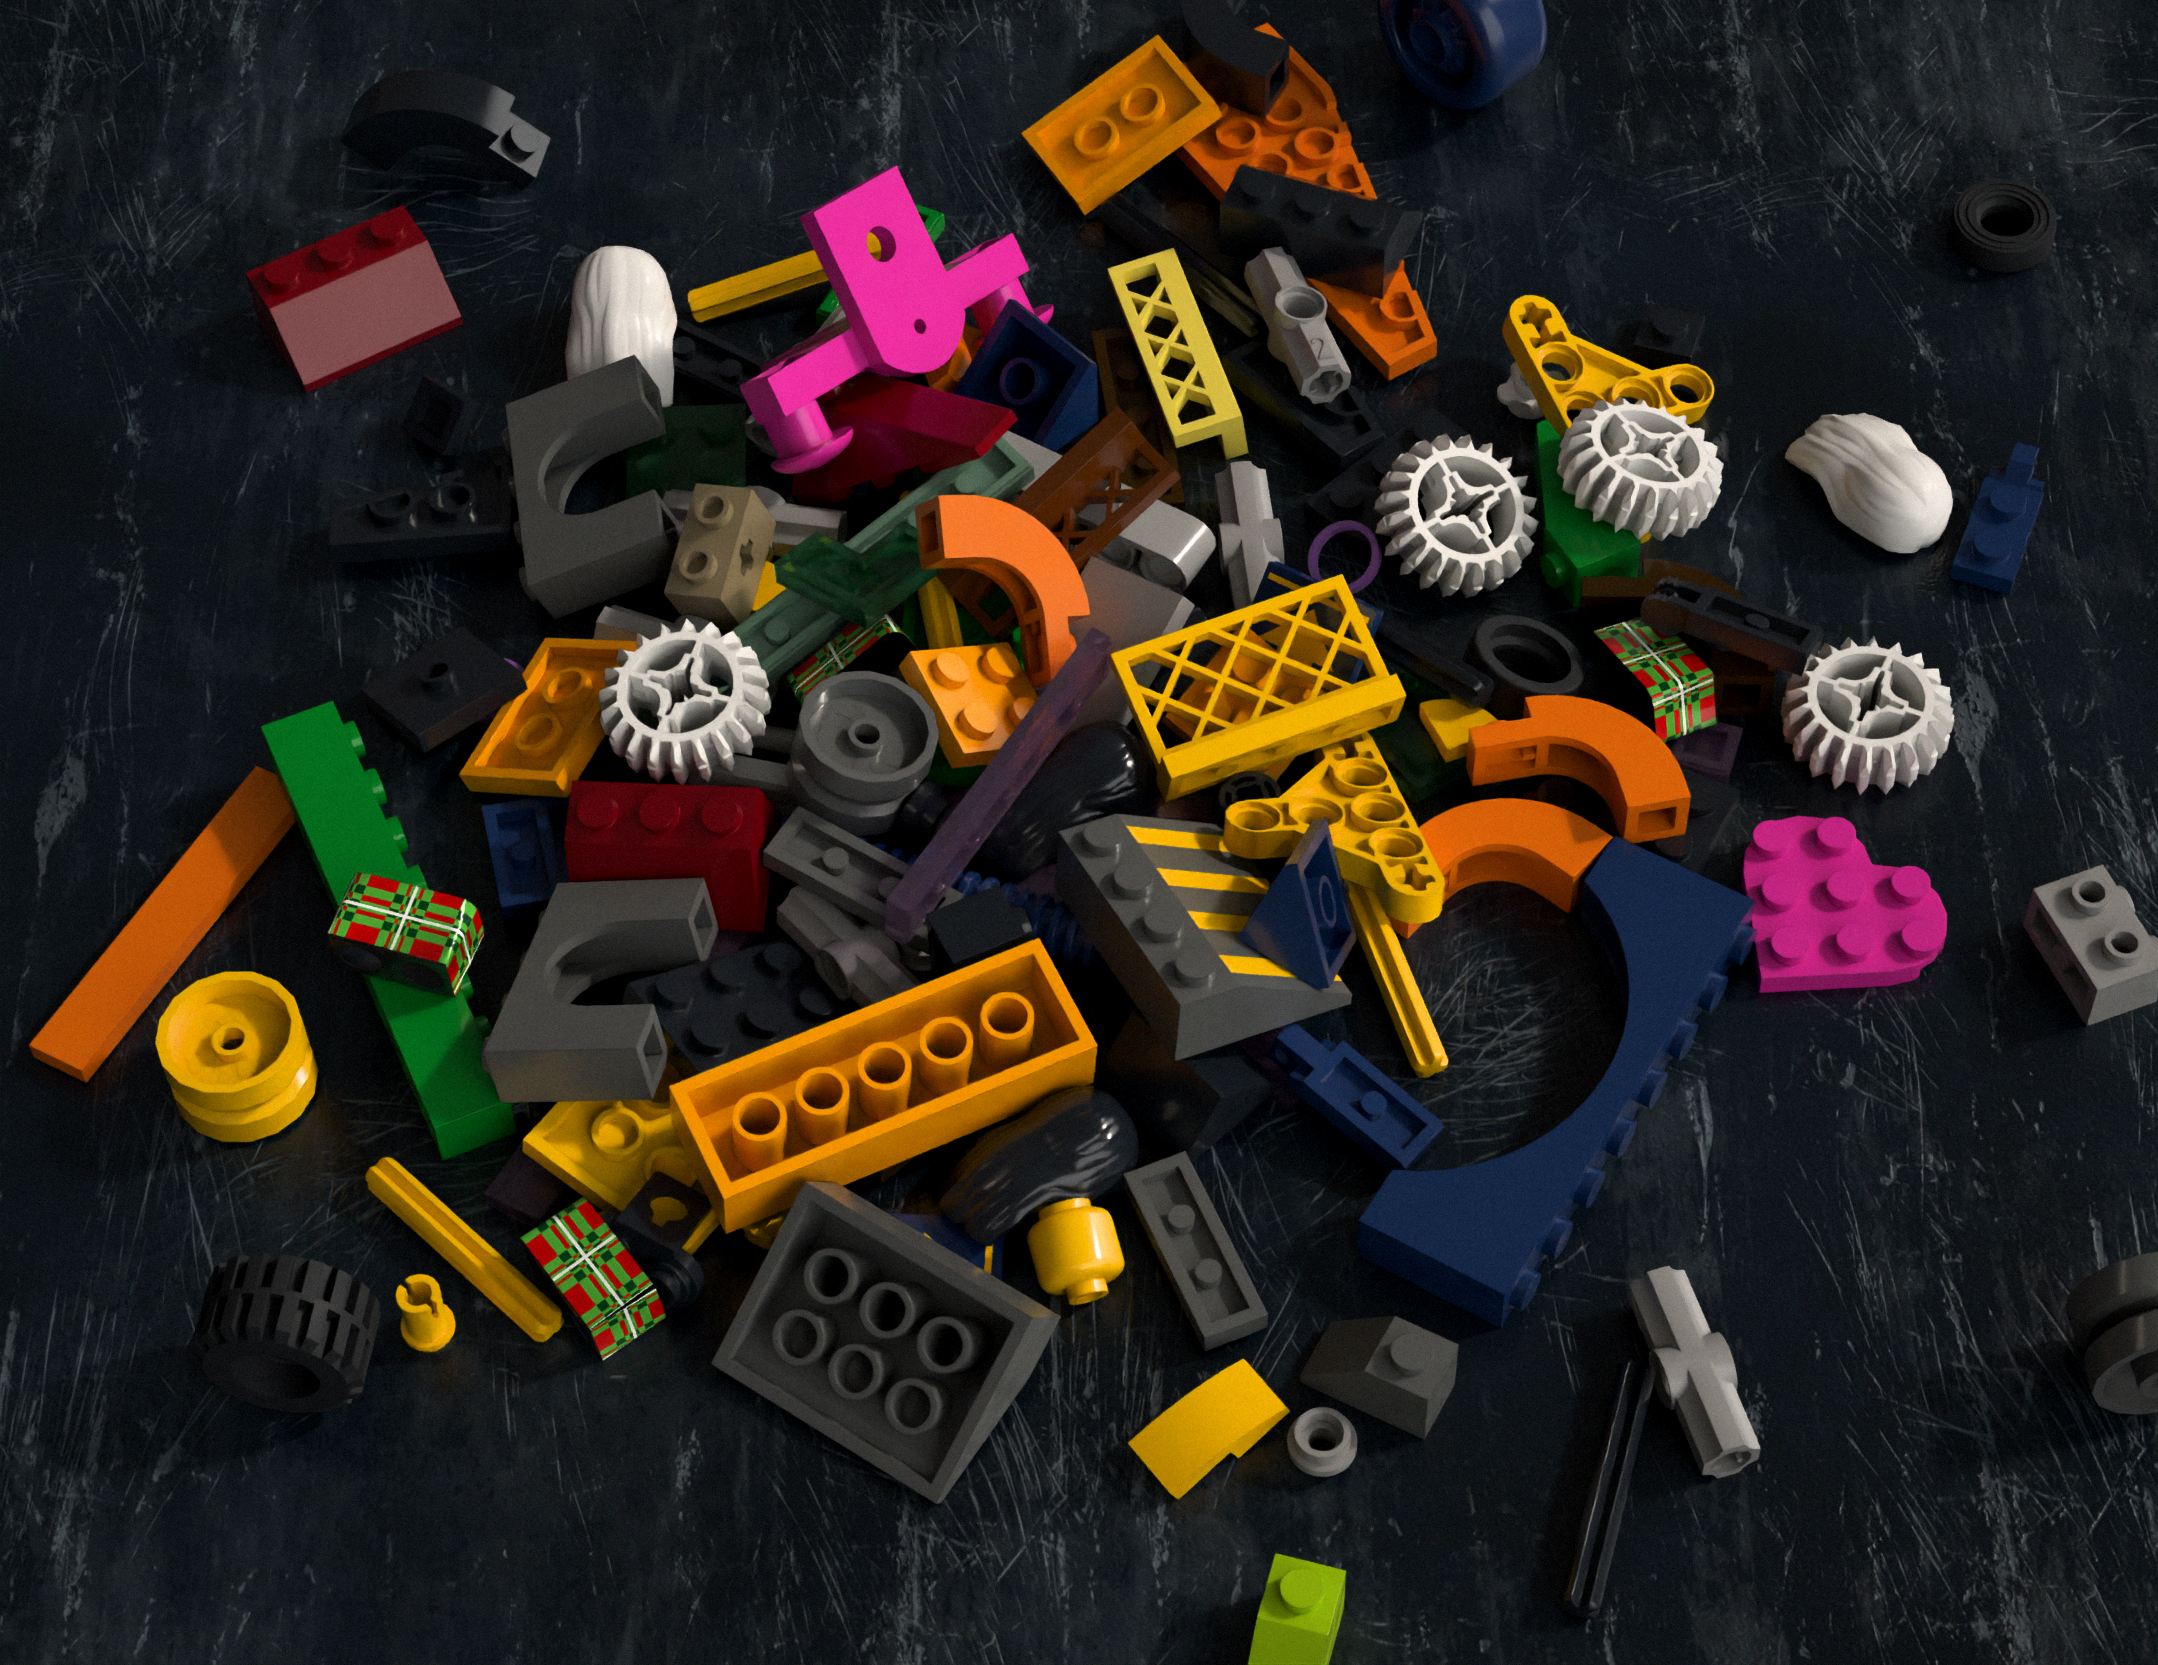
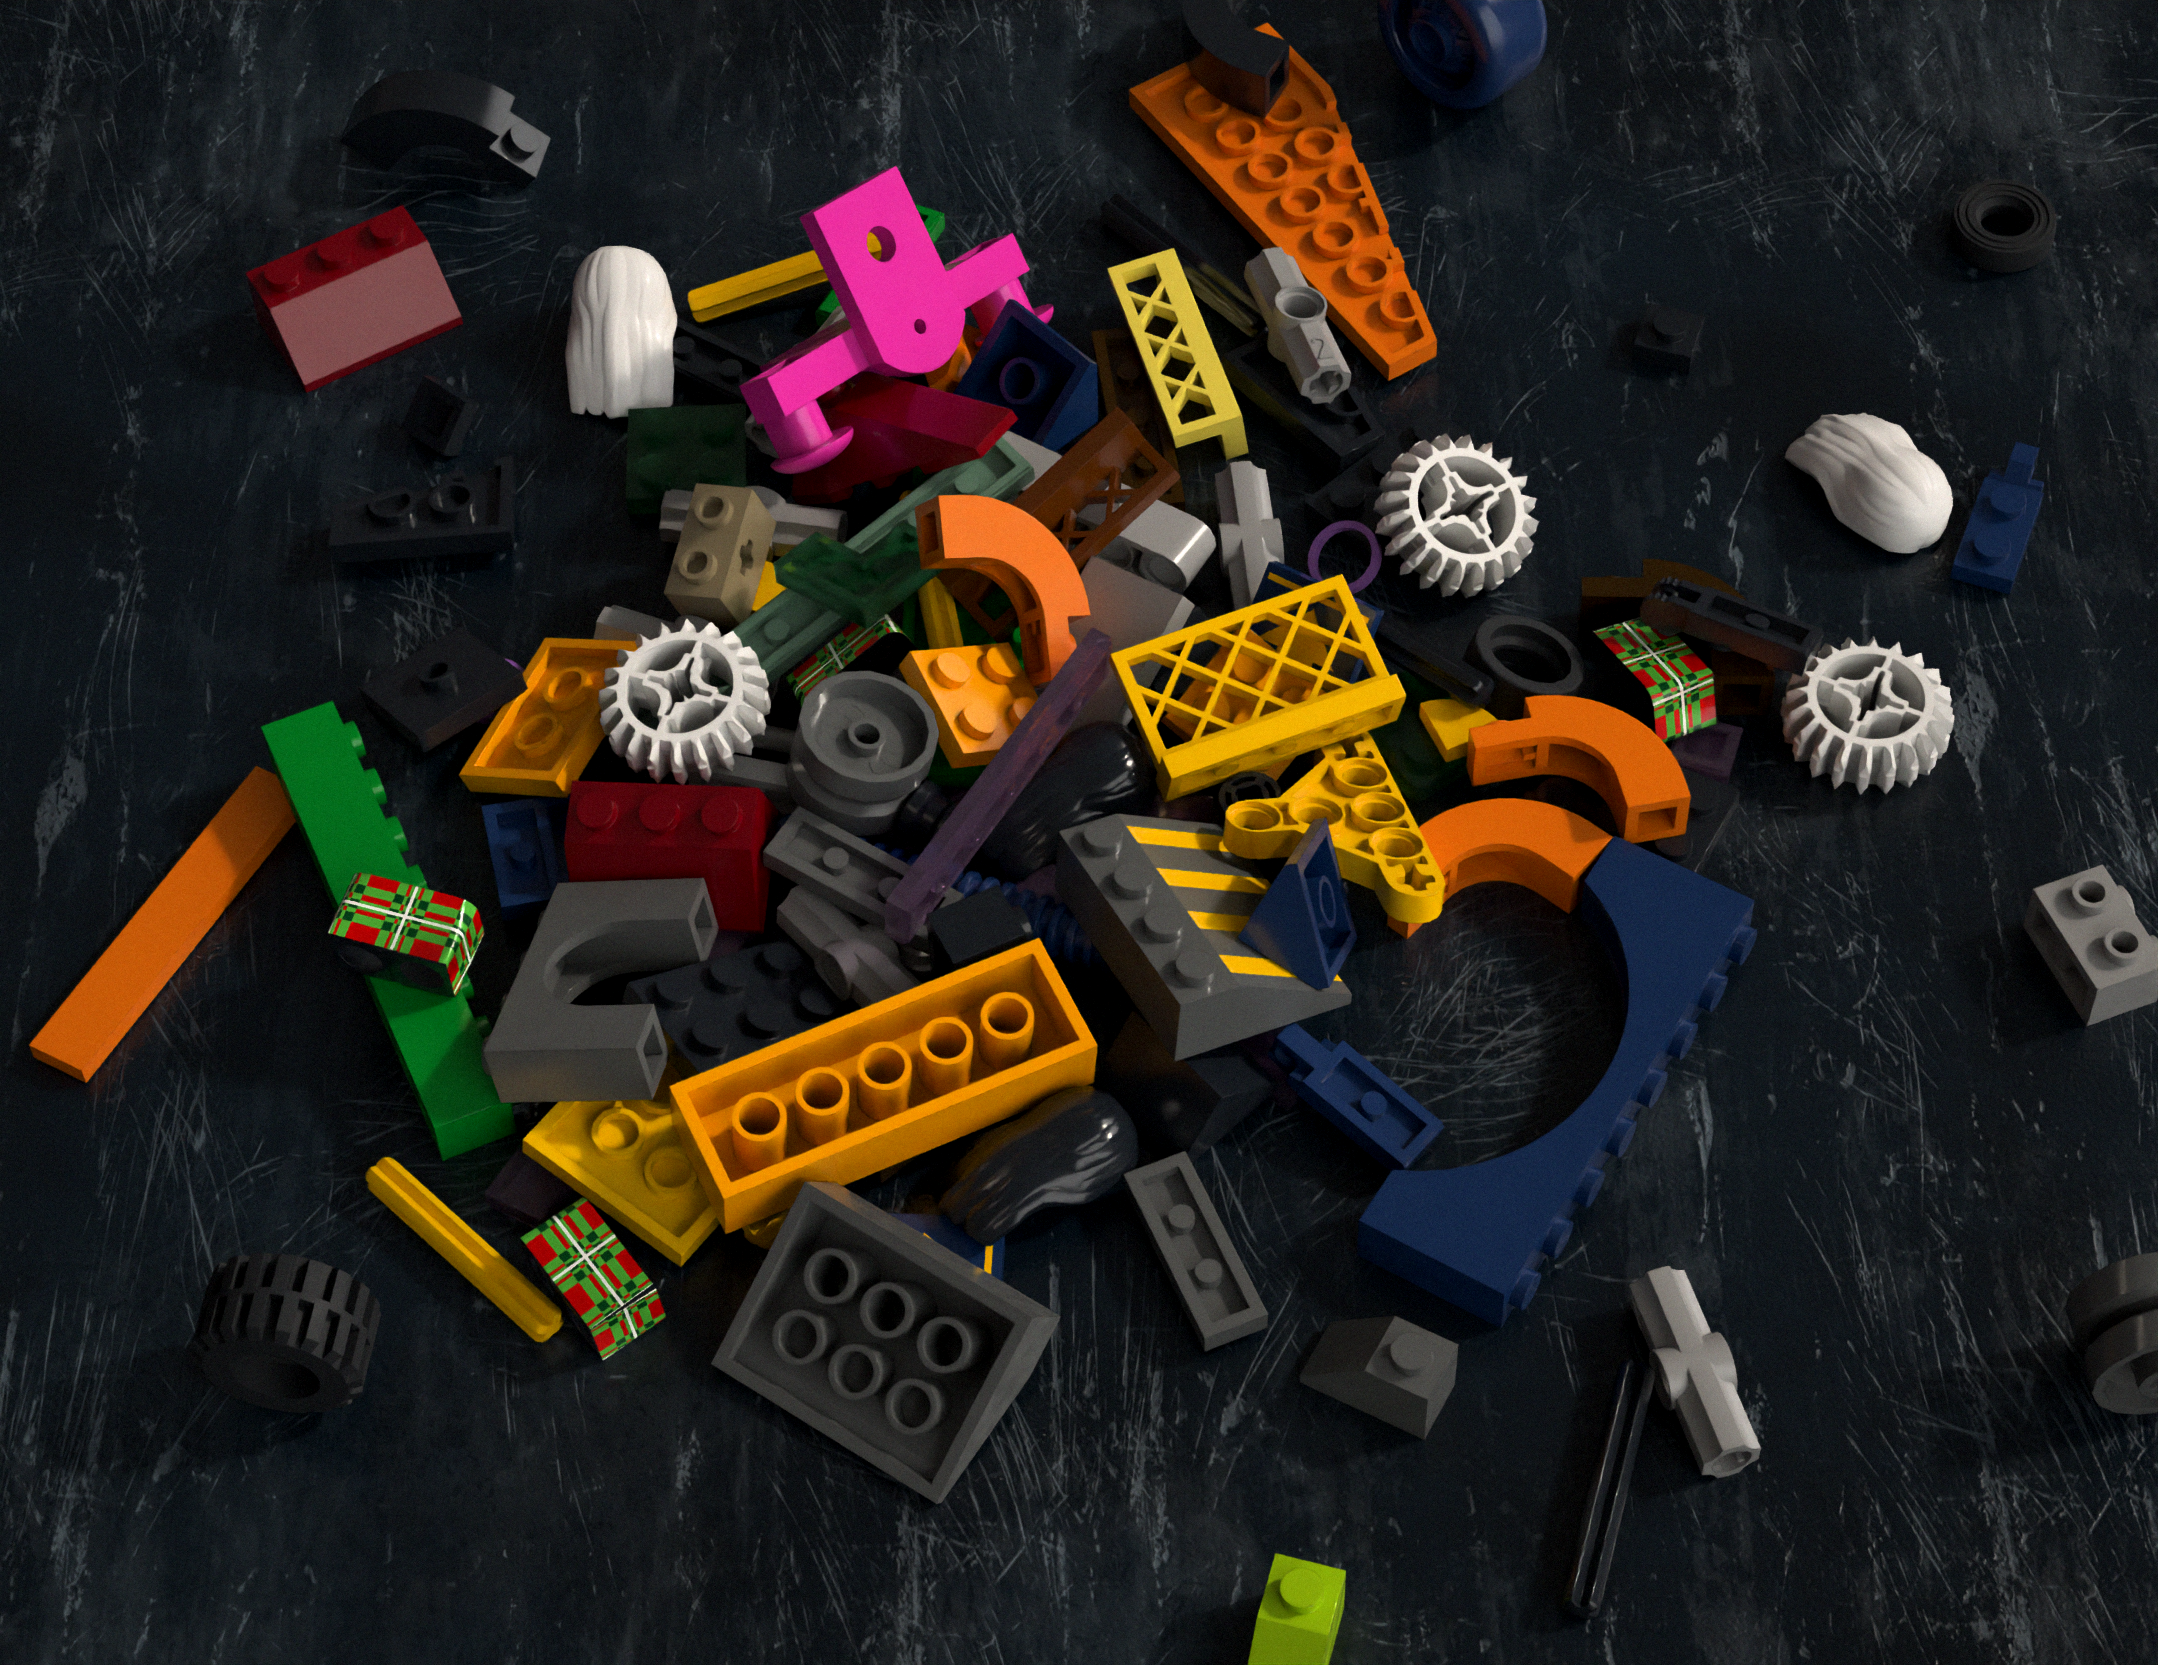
(237, 1056): yellow wheel -> none
(425, 1320): yellow pin -> none
(551, 444): dark grey arch -> none
(659, 1248): black bracket -> none
(1075, 1250): yellow head -> none
(1121, 124): light orange plate -> none
(1208, 1424): yellow slope -> none
(1326, 229): black slope -> none
(1327, 1425): light grey plate -> none
(1396, 982): yellow axle -> none
(1519, 396): white plate -> none
(1568, 537): green slope -> none
(1592, 370): yellow beam -> none
(1640, 468): white gear -> none
(1833, 914): dark pink plate -> none

